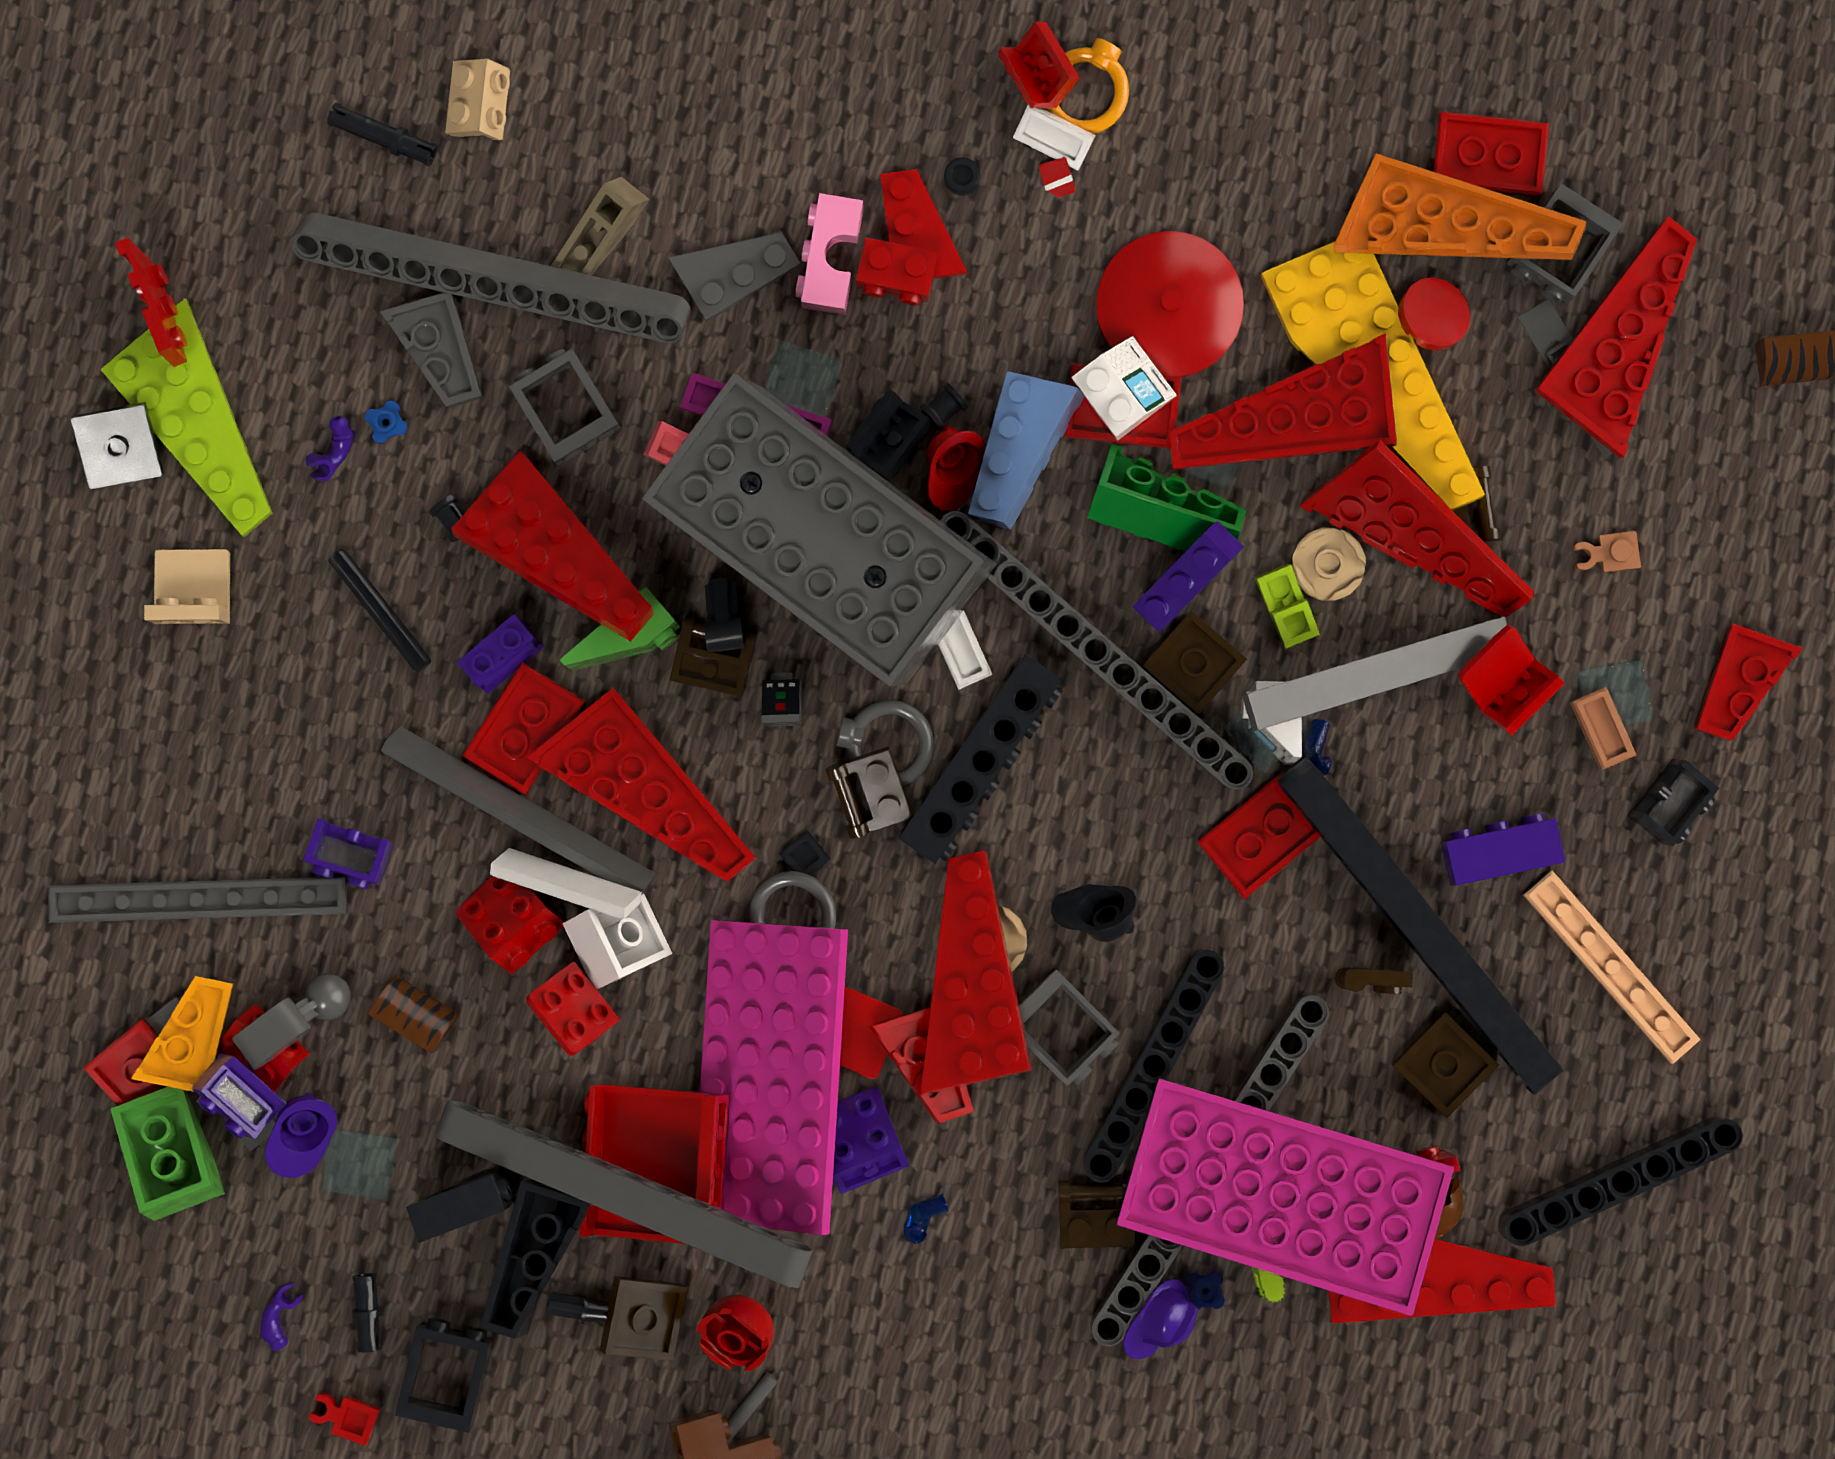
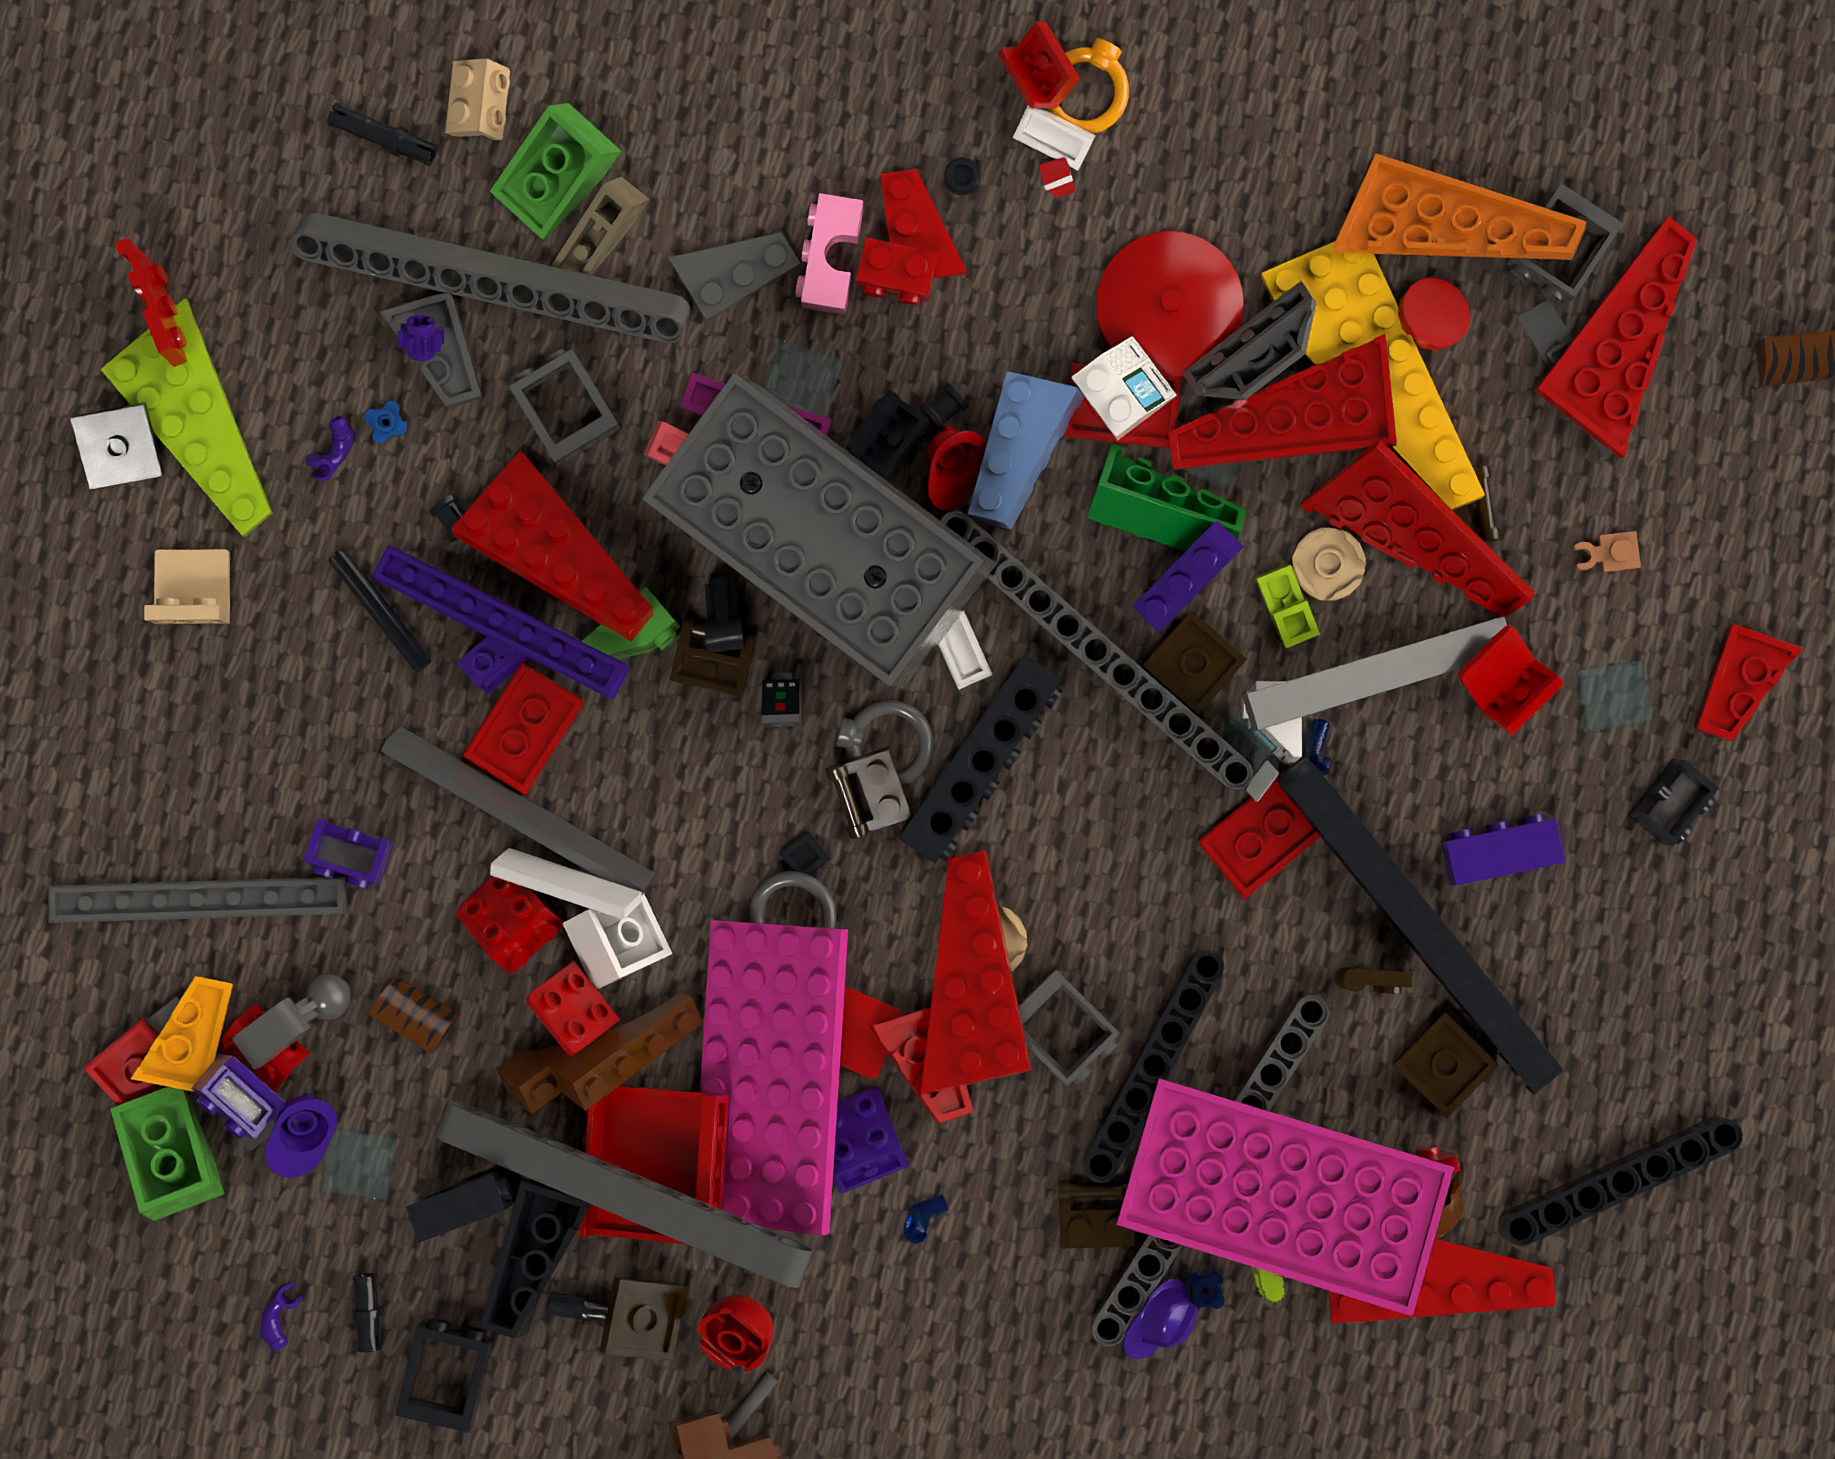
(351, 1419): red plate -> none
(420, 337): none -> dark purple gear
(501, 622): none -> dark purple tile
(554, 169): none -> bright green slope
(604, 1064): none -> reddish brown arch
(628, 772): red wing -> none
(1096, 909): black piece -> none
(1256, 349): none -> dark grey wedge
(1262, 781): none -> white sticker
(1492, 152): red tile -> none
(1603, 728): nougat tile -> none
(1611, 967): light nougat tile -> none

